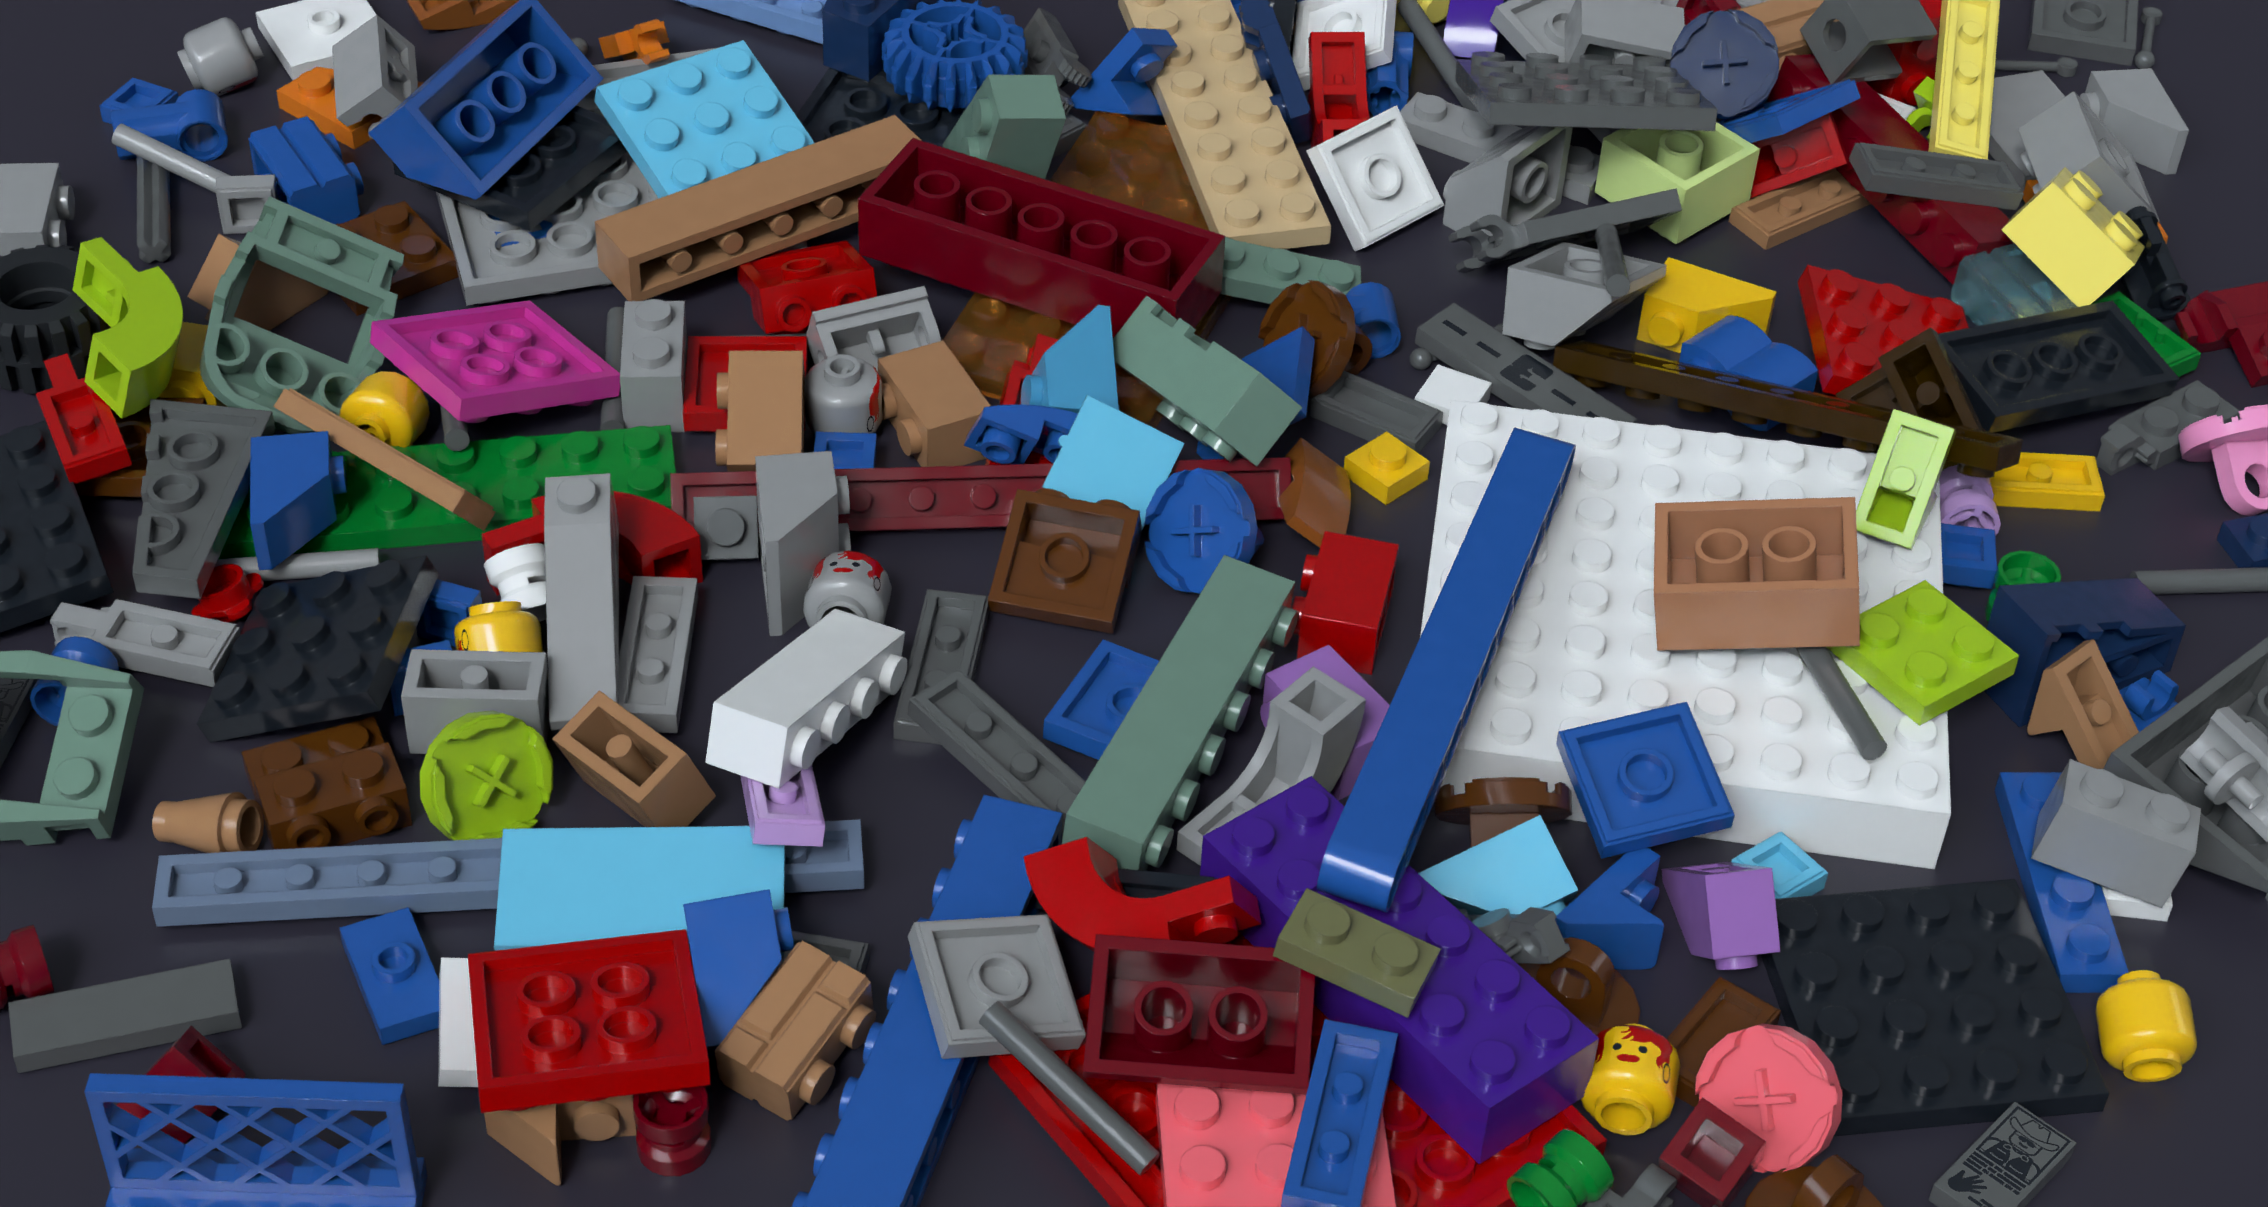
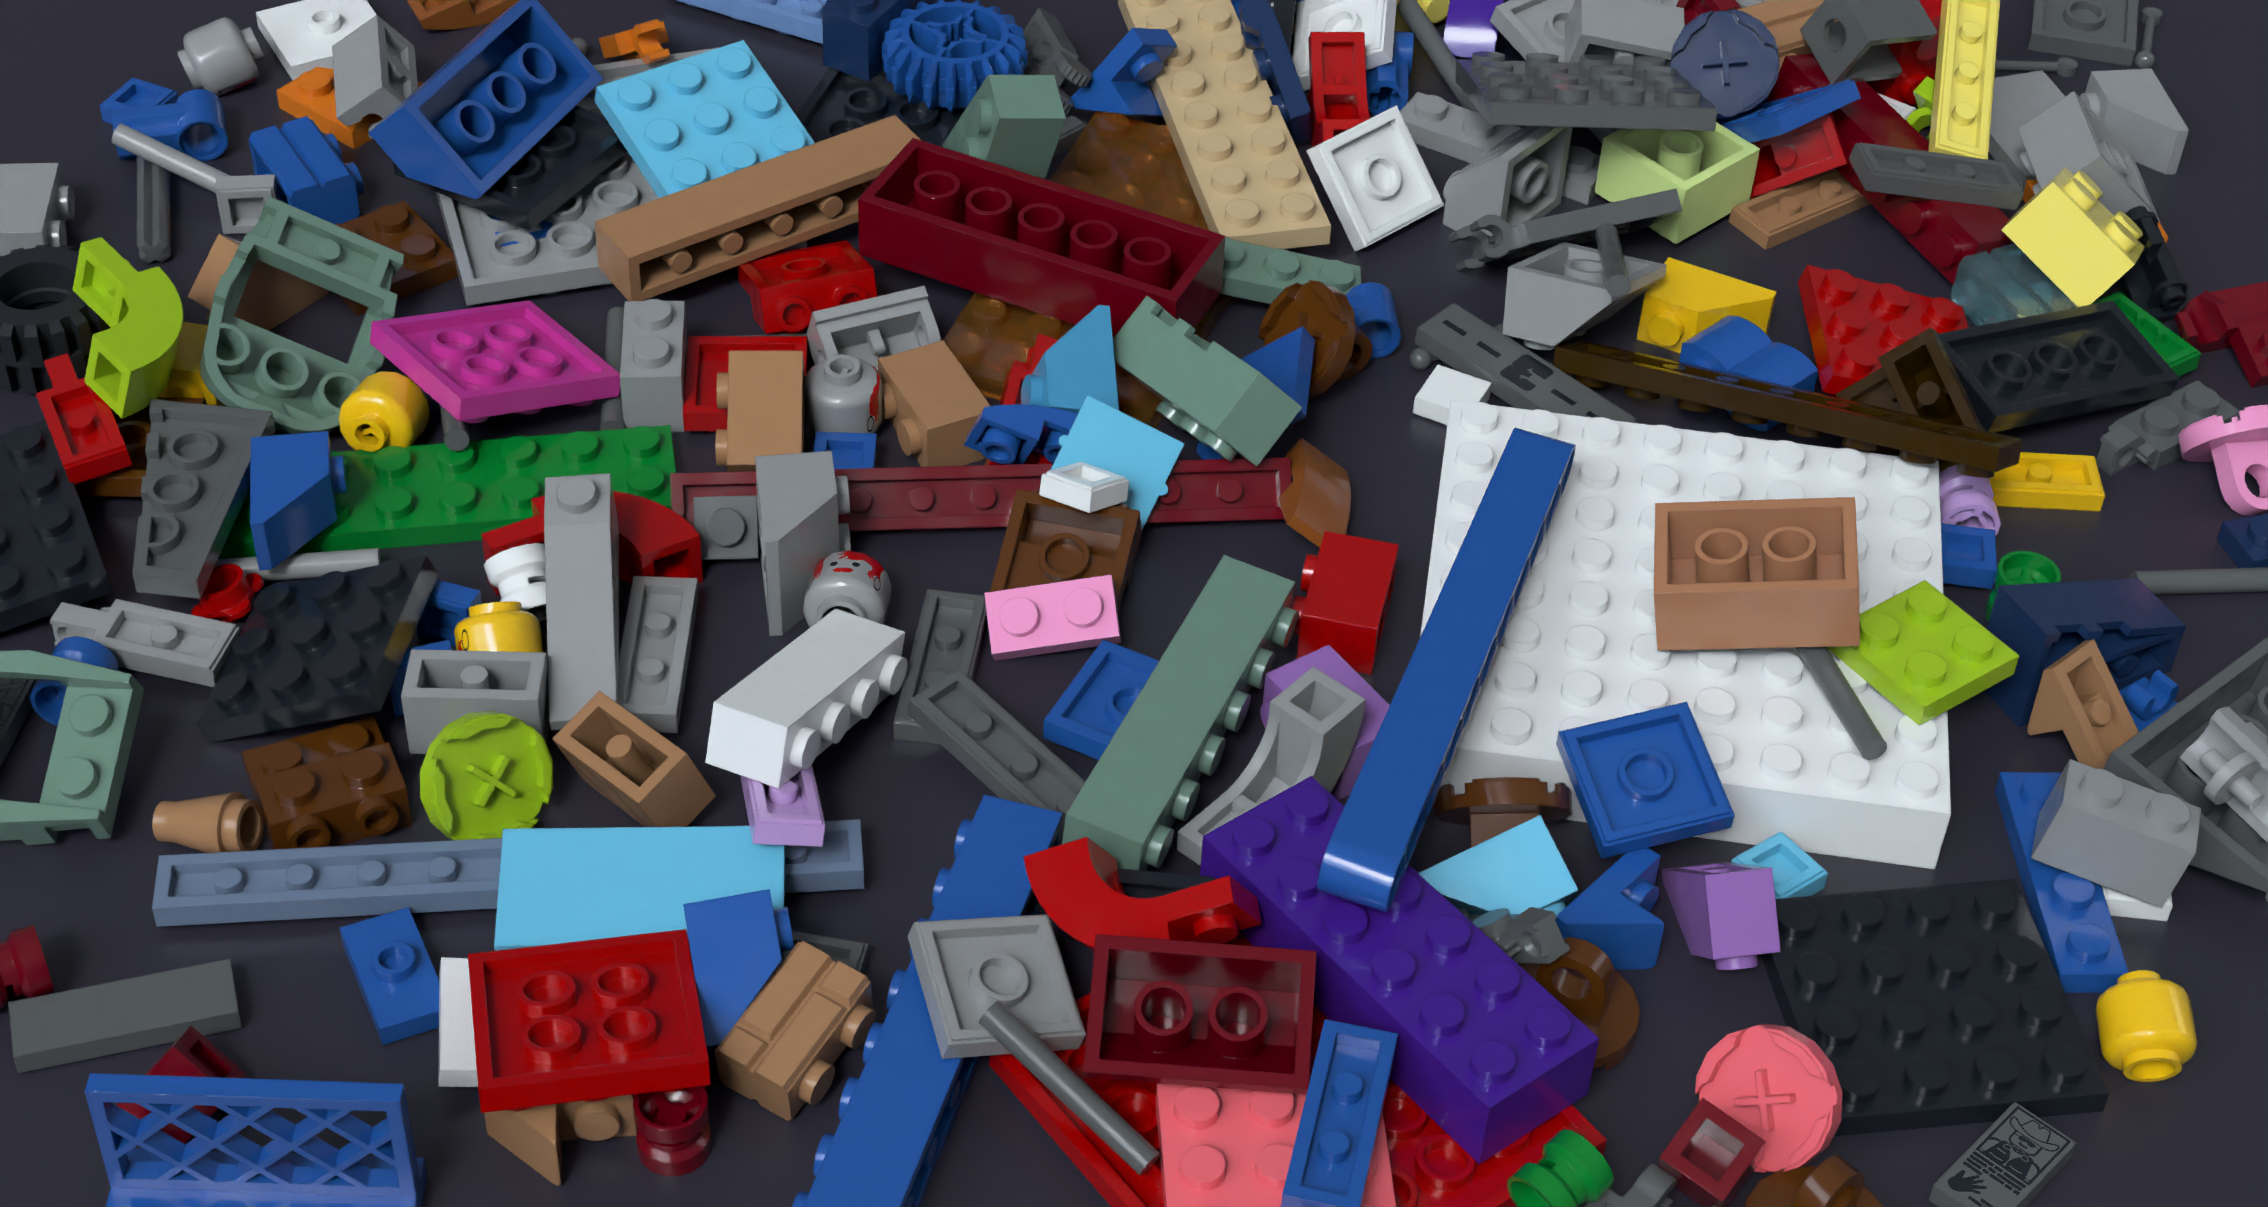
(386, 458): medium nougat tile -> none
(1052, 617): none -> bright pink plate
(1084, 487): none -> white tile
(1195, 523): blue tile -> none
(1356, 952): olive plate -> none
(1372, 410): dark grey tile -> none
(1386, 468): yellow plate -> none
(1632, 1080): yellow head -> none
(1718, 1013): reddish brown tile -> none
(1904, 479): lime slope -> none

